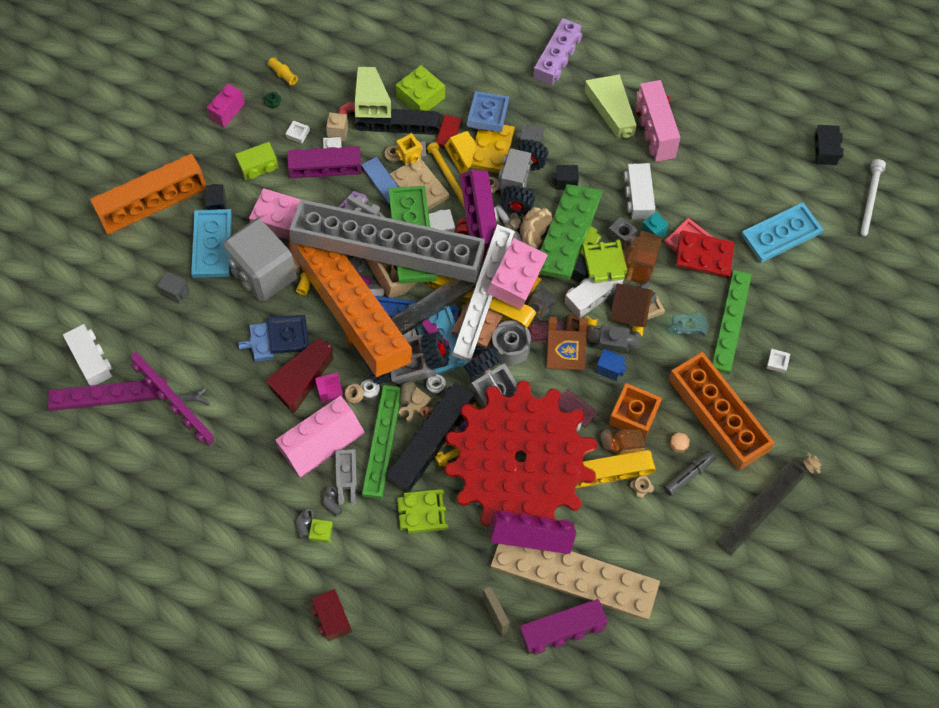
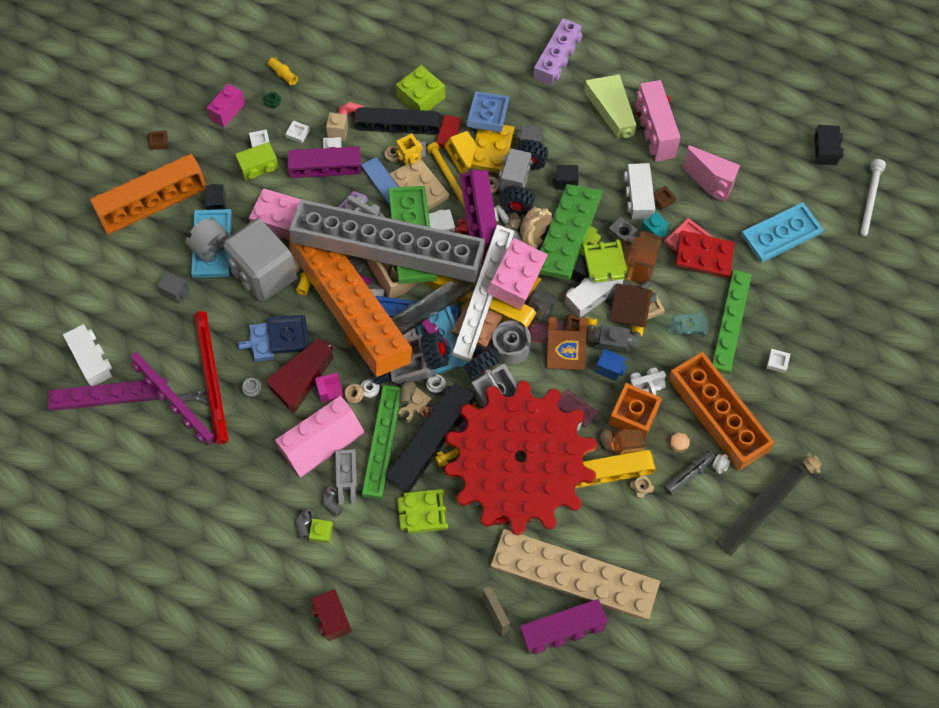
(158, 140): none -> reddish brown tile
(207, 239): none -> light grey brick
(211, 378): none -> red piece
(251, 387): none -> light grey plate
(259, 137): none -> white plate
(371, 95): yellowish green slope -> none
(532, 532): magenta brick -> none
(651, 383): none -> white hips
(664, 197): none -> reddish brown tile
(711, 172): none -> bright pink slope
(721, 463): none -> white plate

